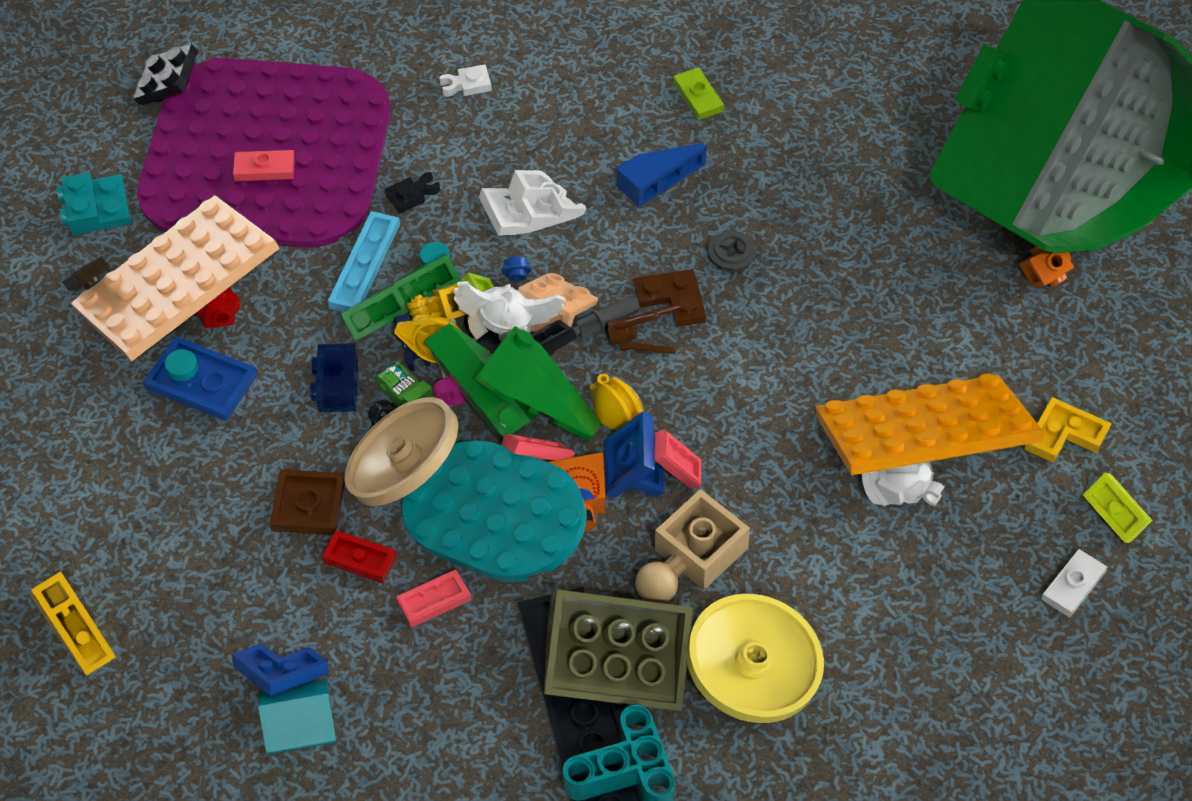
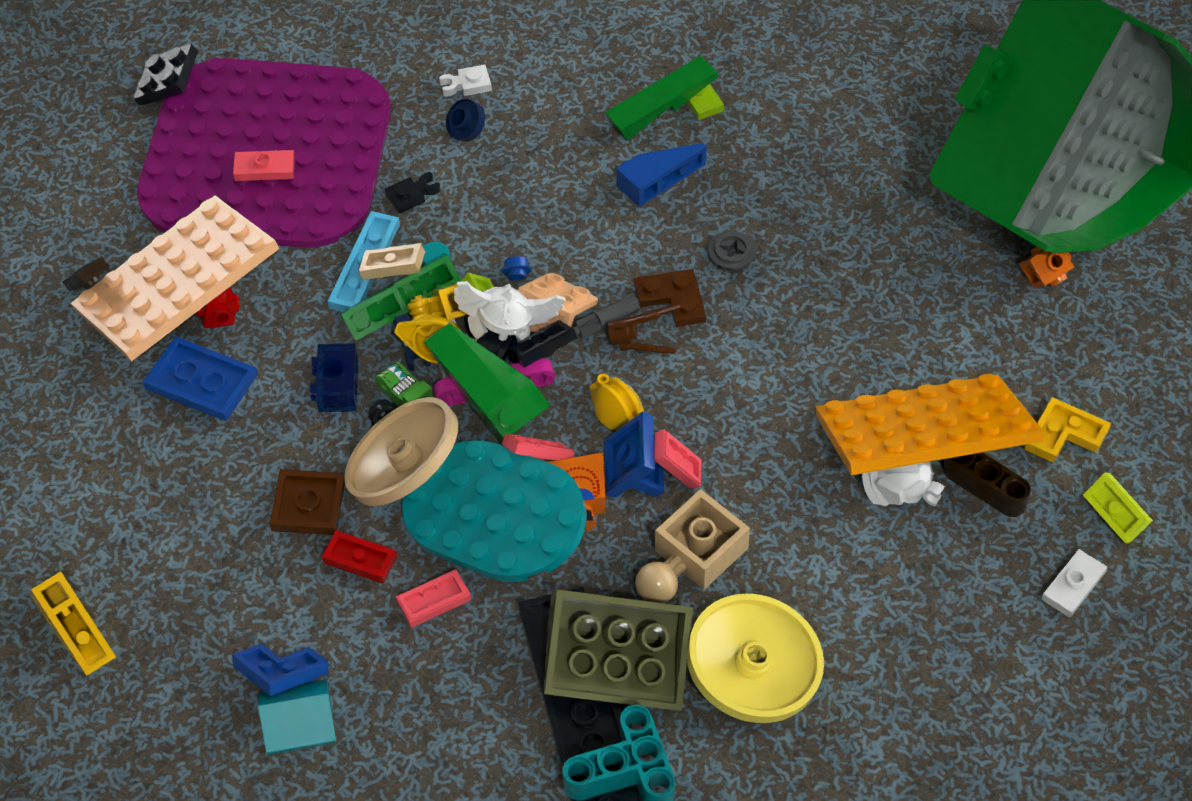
(93, 202): teal plate -> none
(181, 365): teal tile -> none
(392, 261): none -> tan plate
(465, 120): none -> dark blue plate
(527, 373): green wedge -> none
(533, 204): white slope -> none
(670, 91): none -> green slope
(997, 491): none -> dark brown beam

